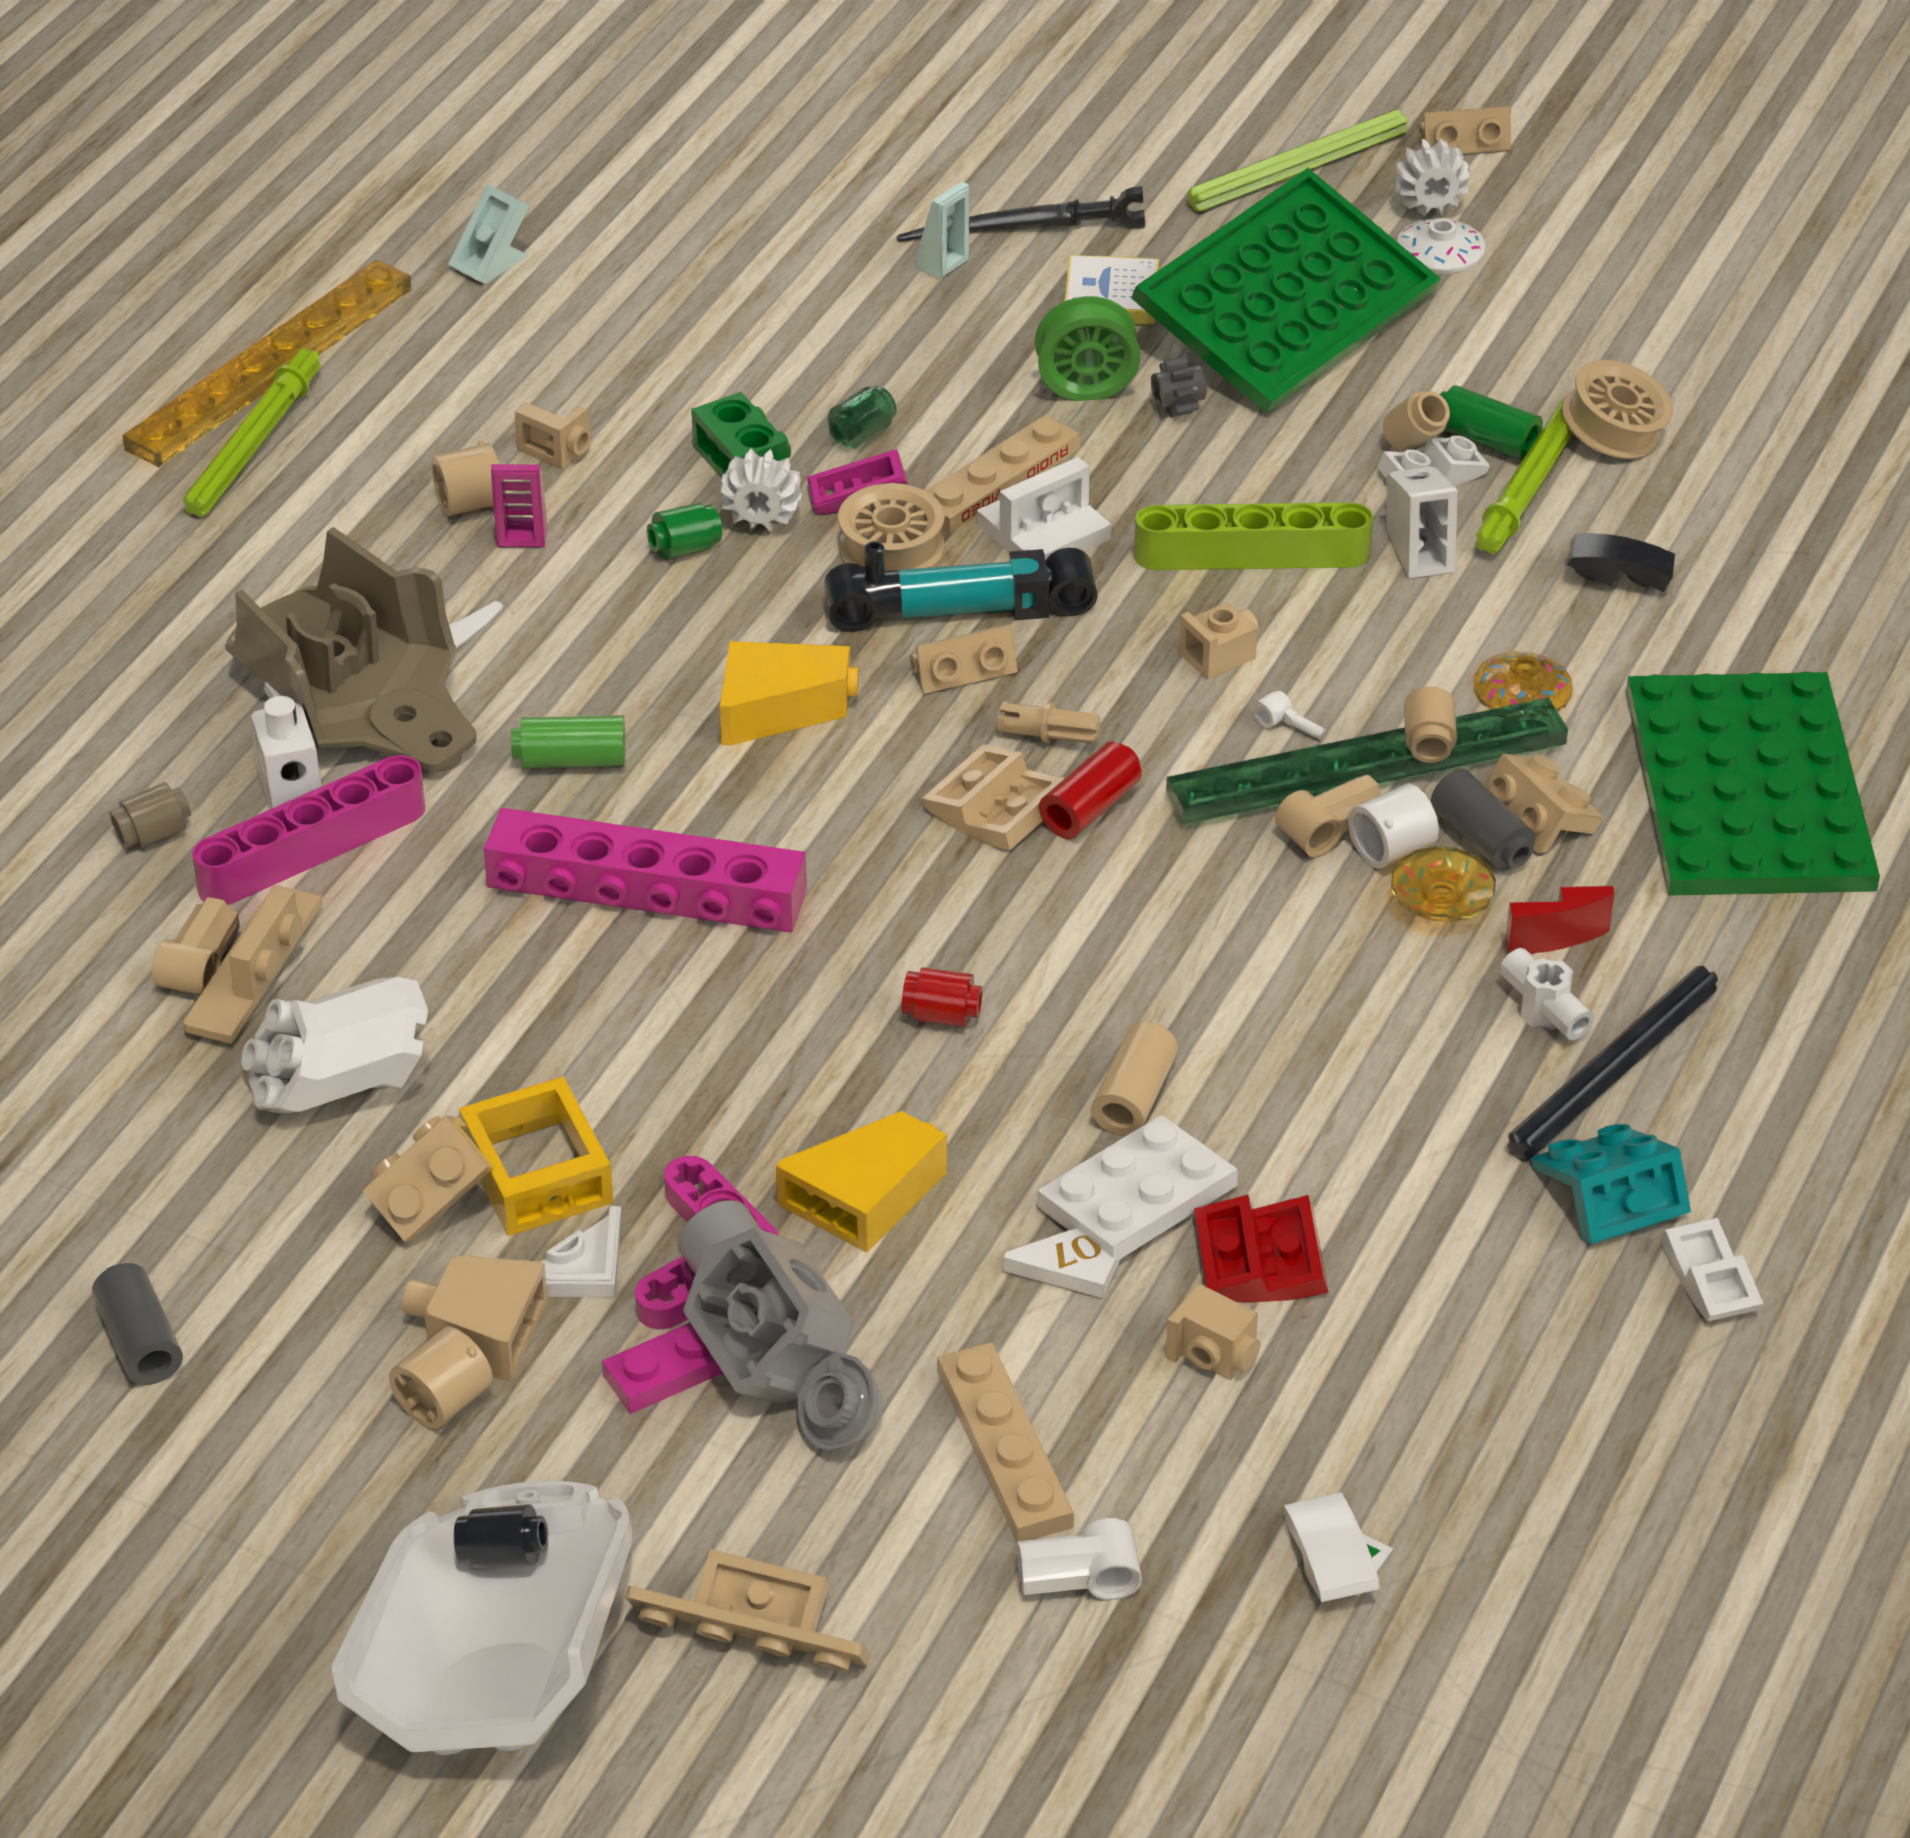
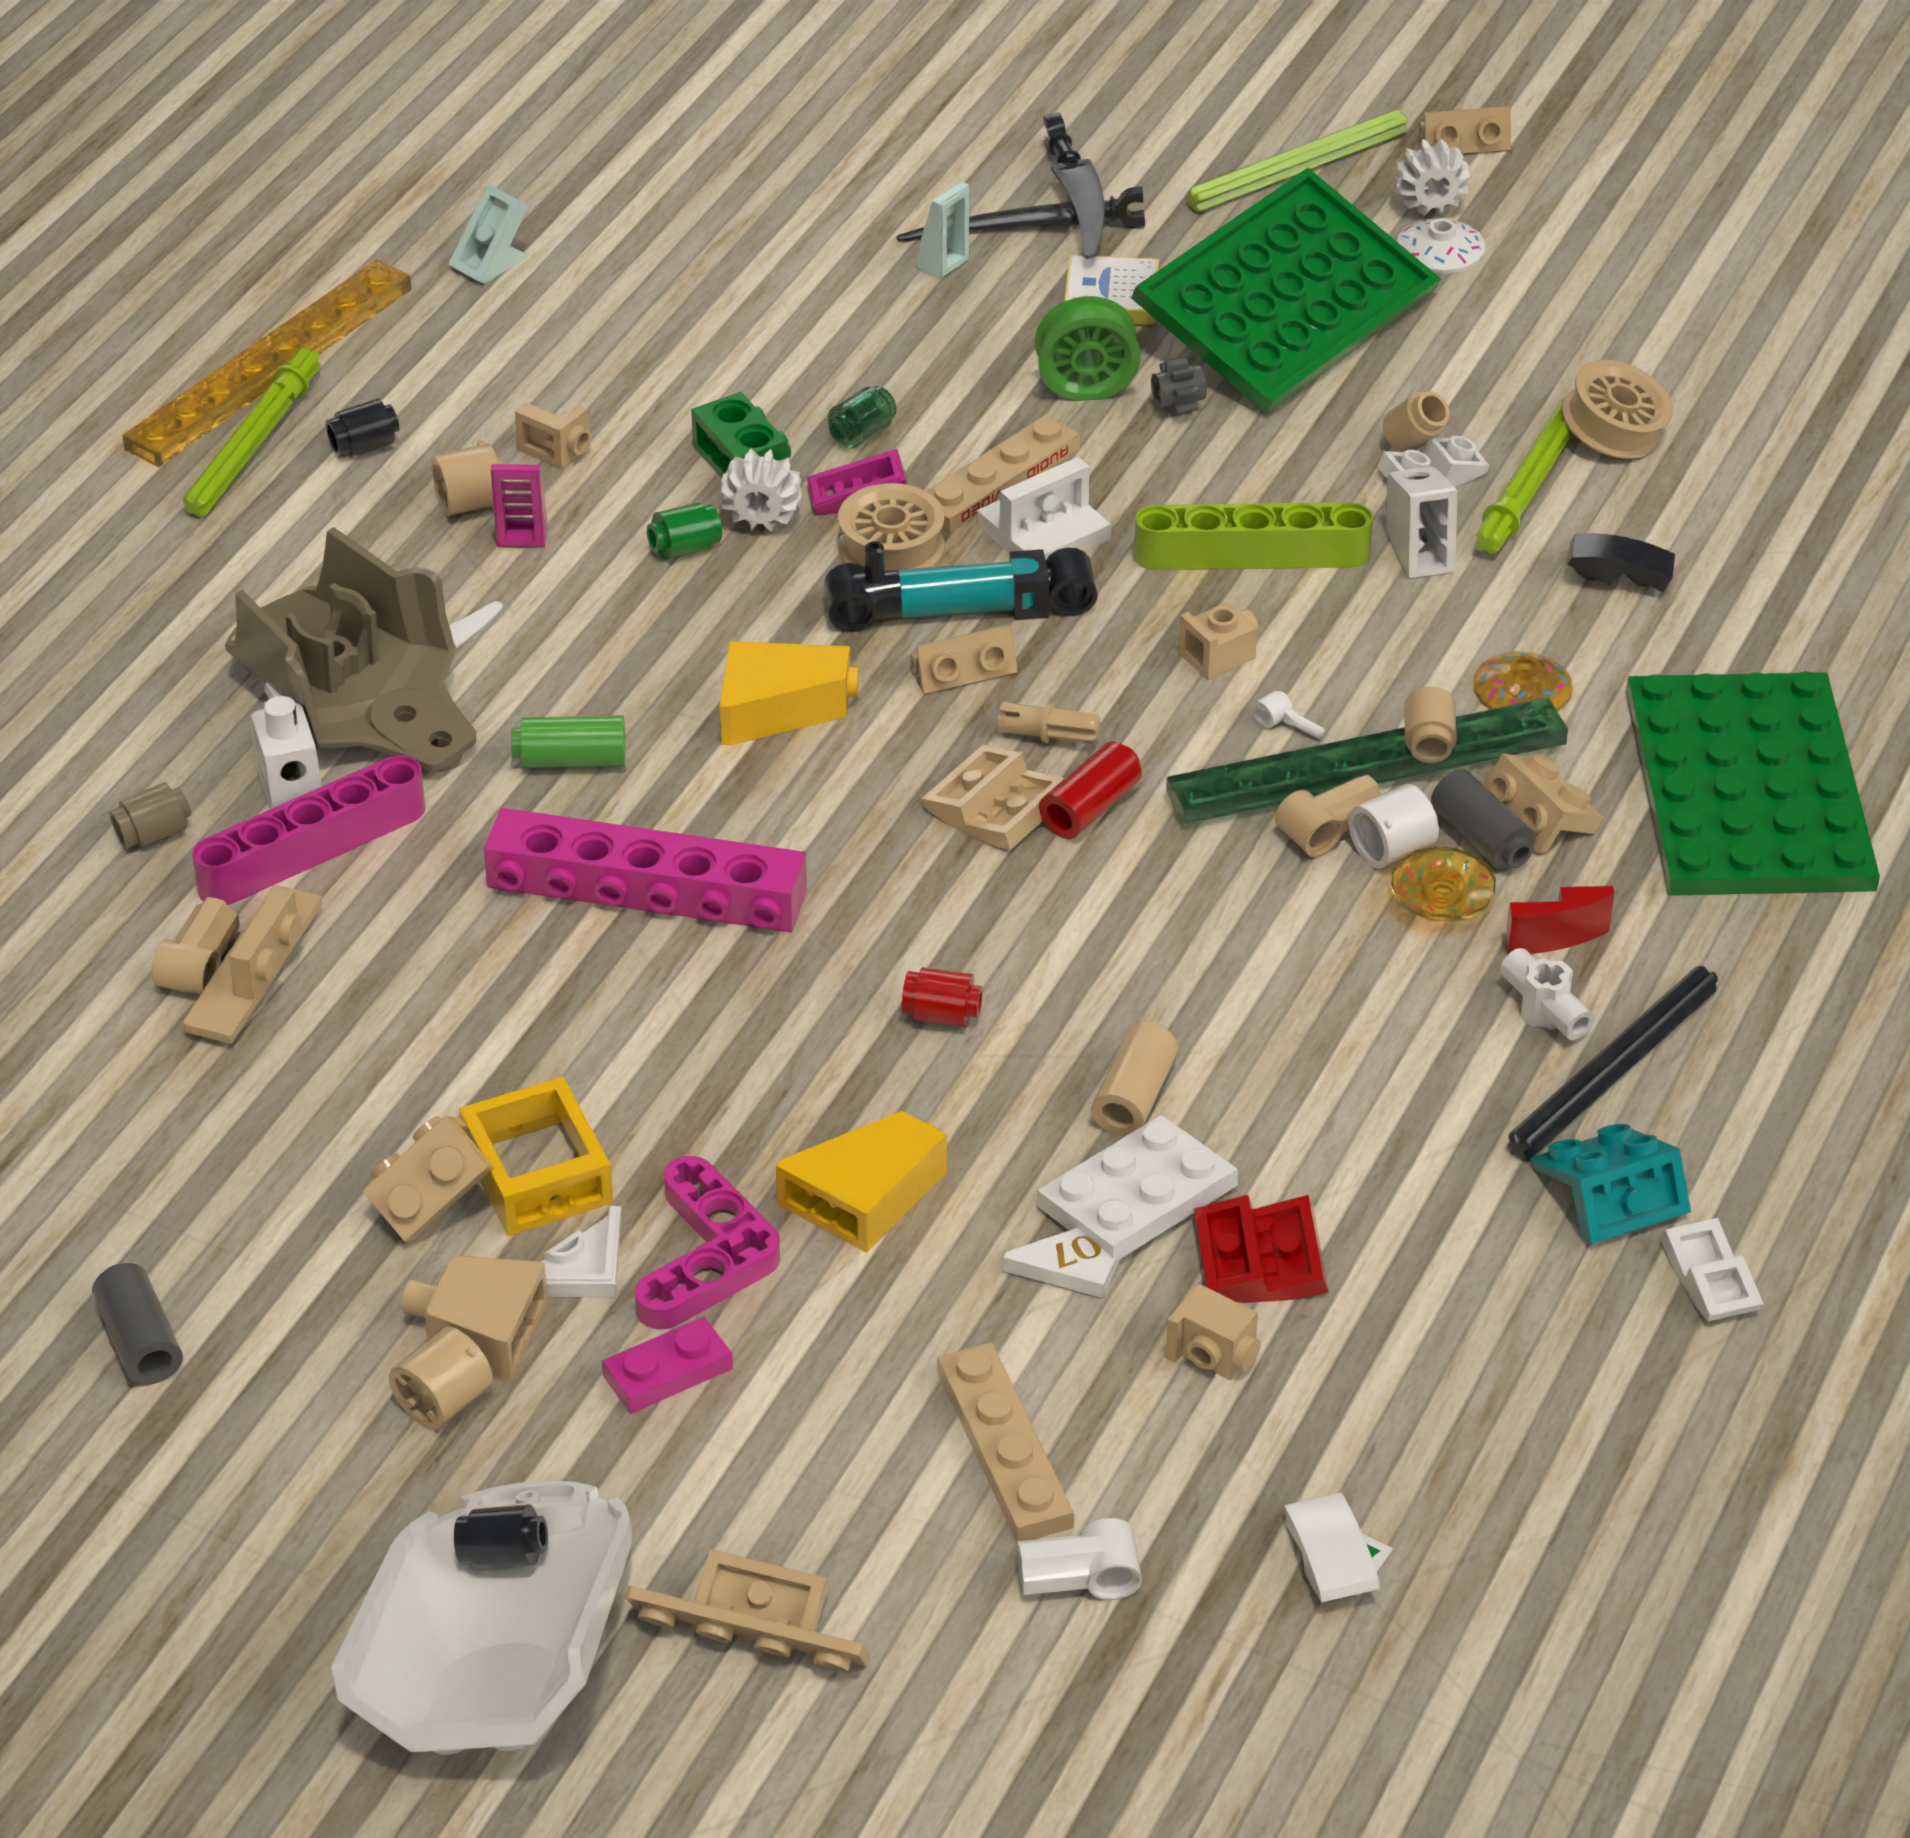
(335, 1045): white brick -> none
(362, 428): none -> black brick
(776, 1324): light grey brick -> none
(1079, 182): none -> sword
(1491, 422): green brick -> none

